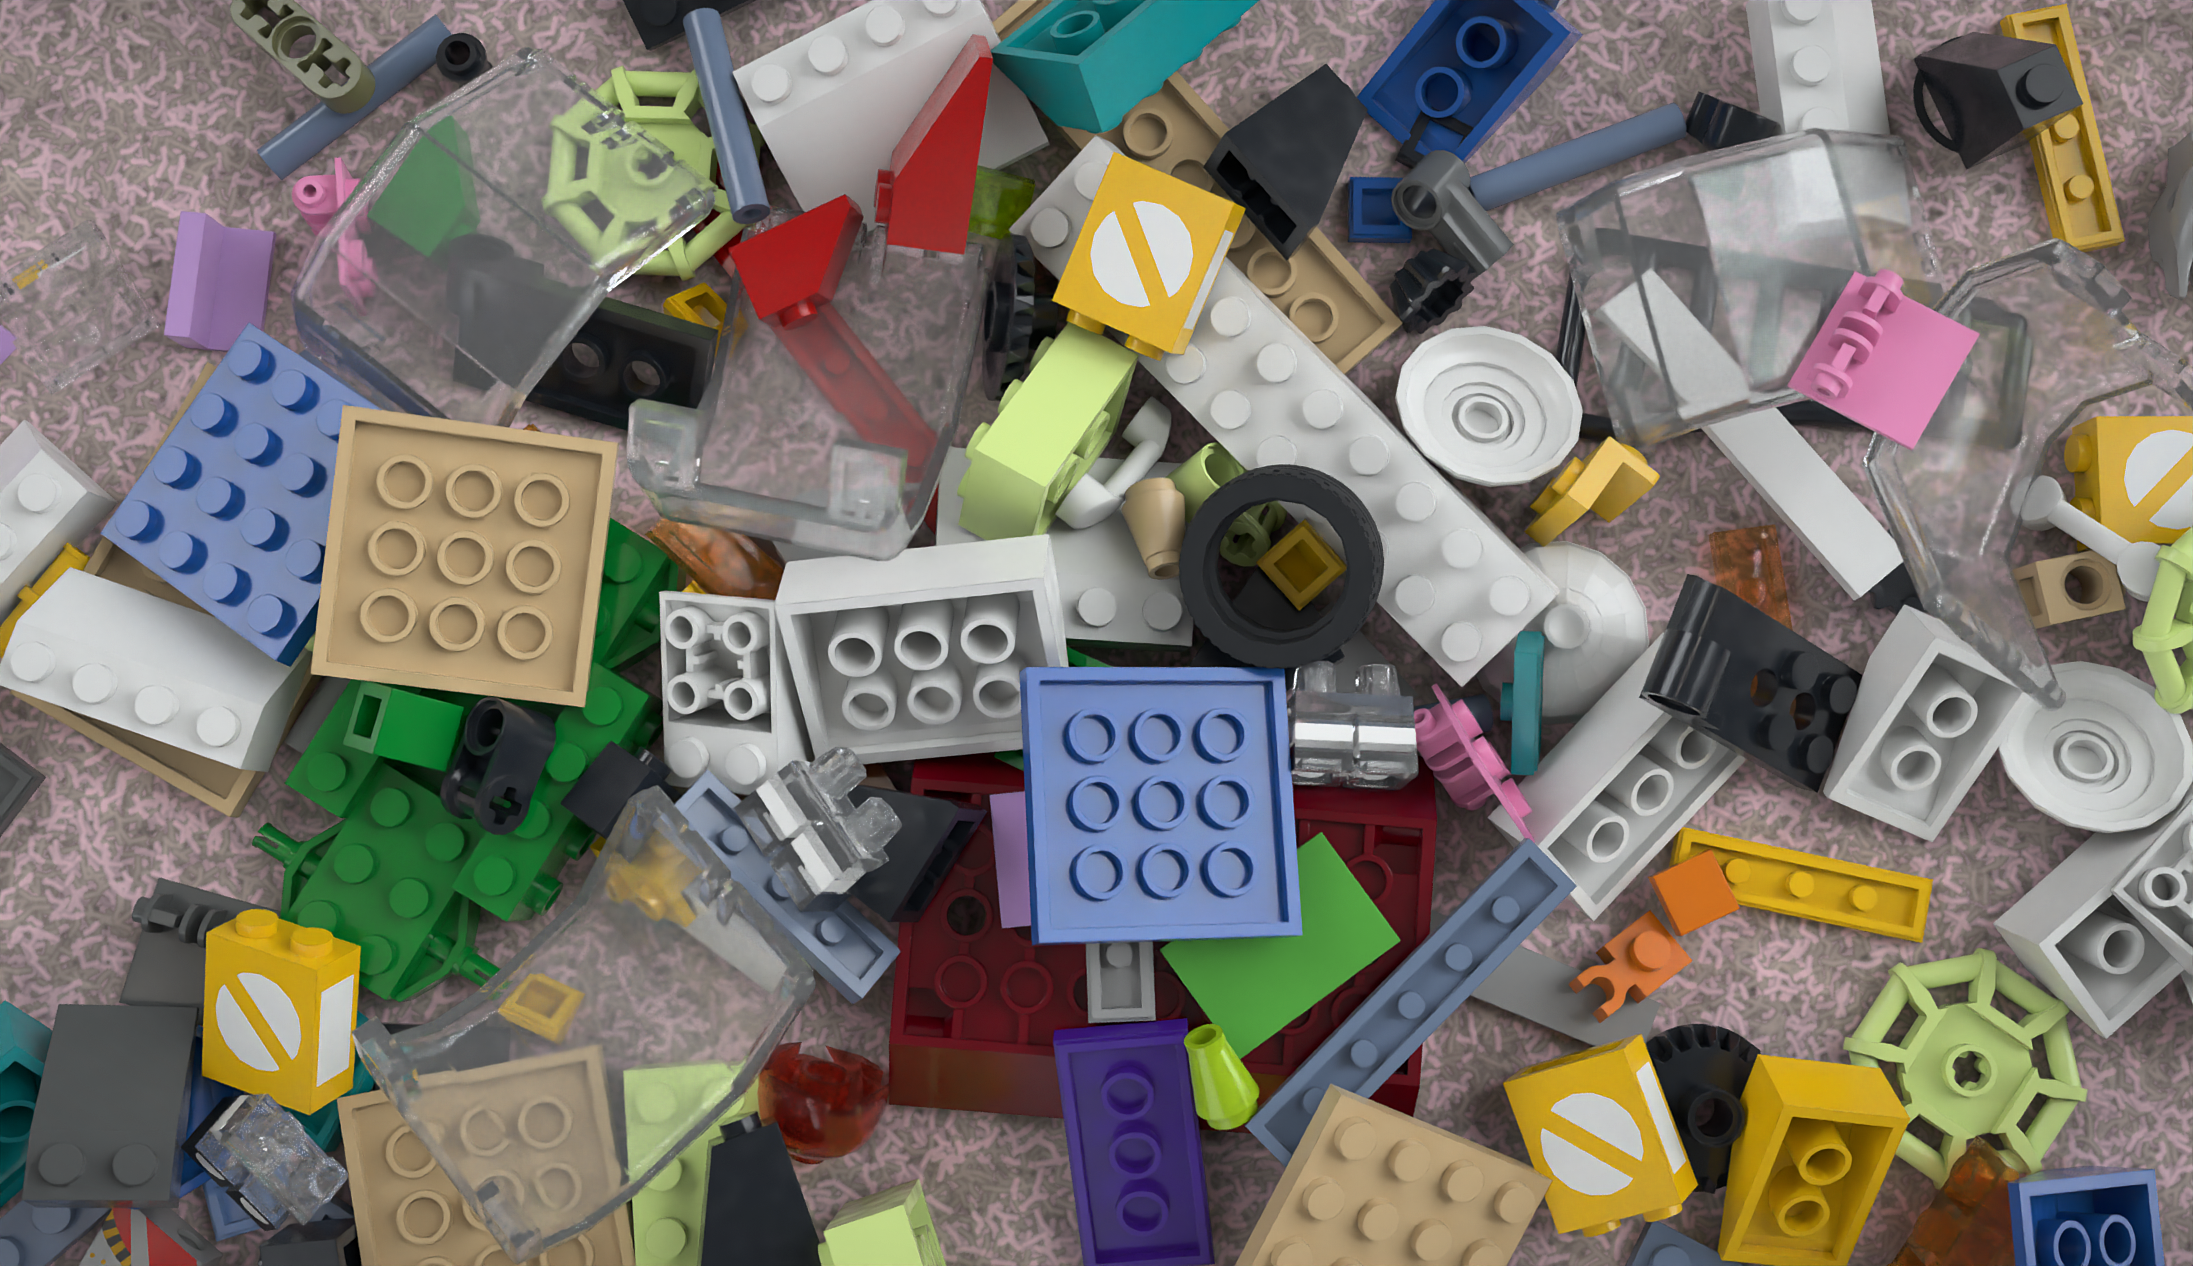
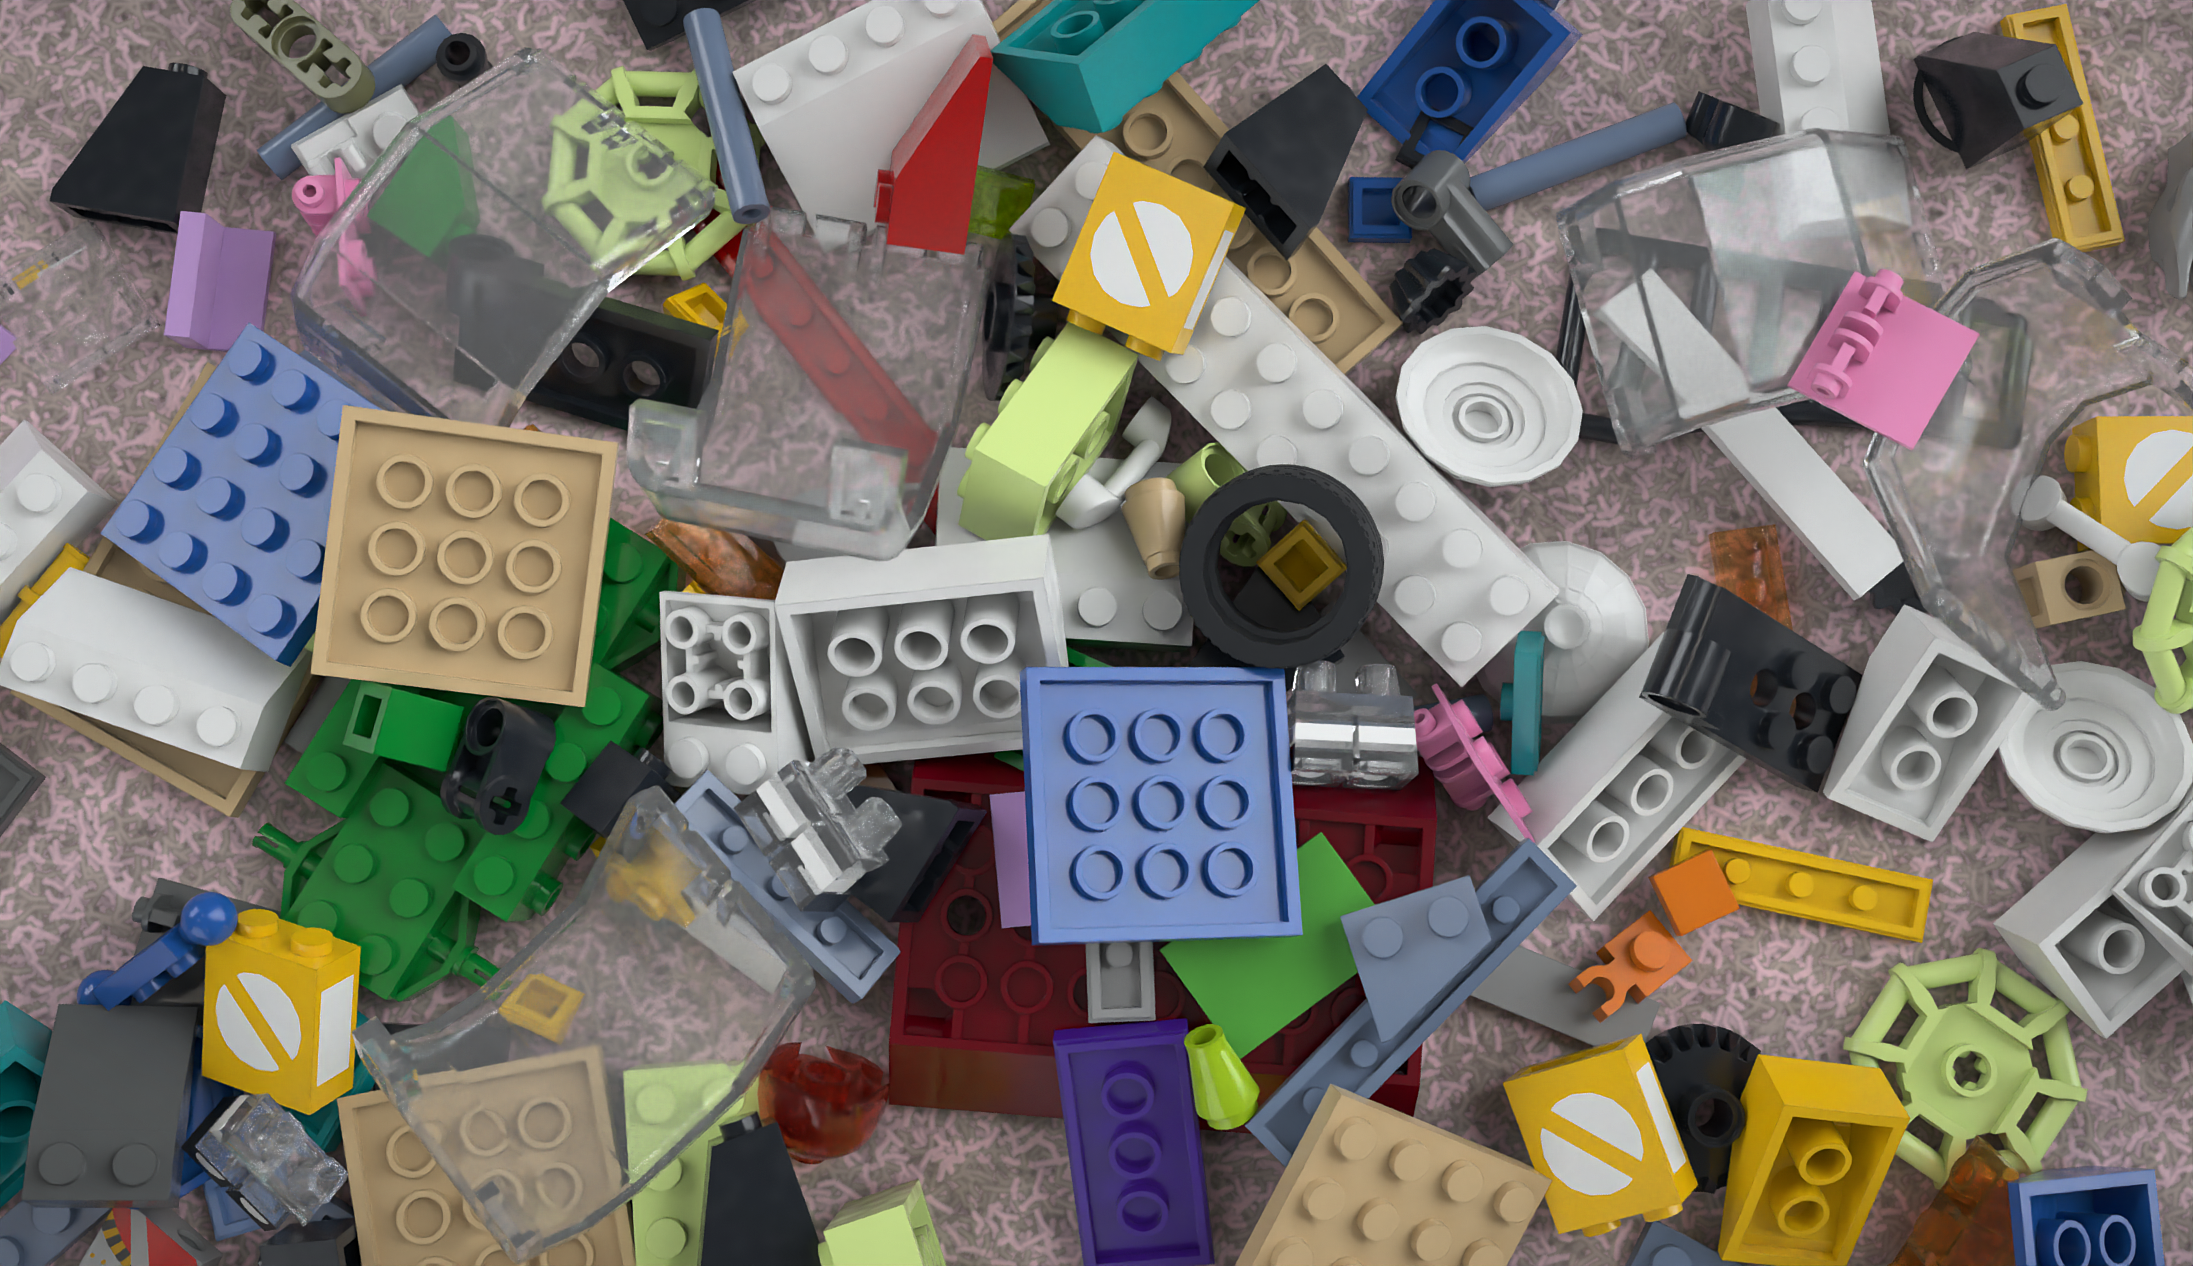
(147, 153): none -> black slope
(204, 921): none -> blue plate
(357, 135): none -> white plate
(798, 262): red slope -> none
(1414, 949): none -> sand blue wing
(1604, 482): yellow bracket -> none

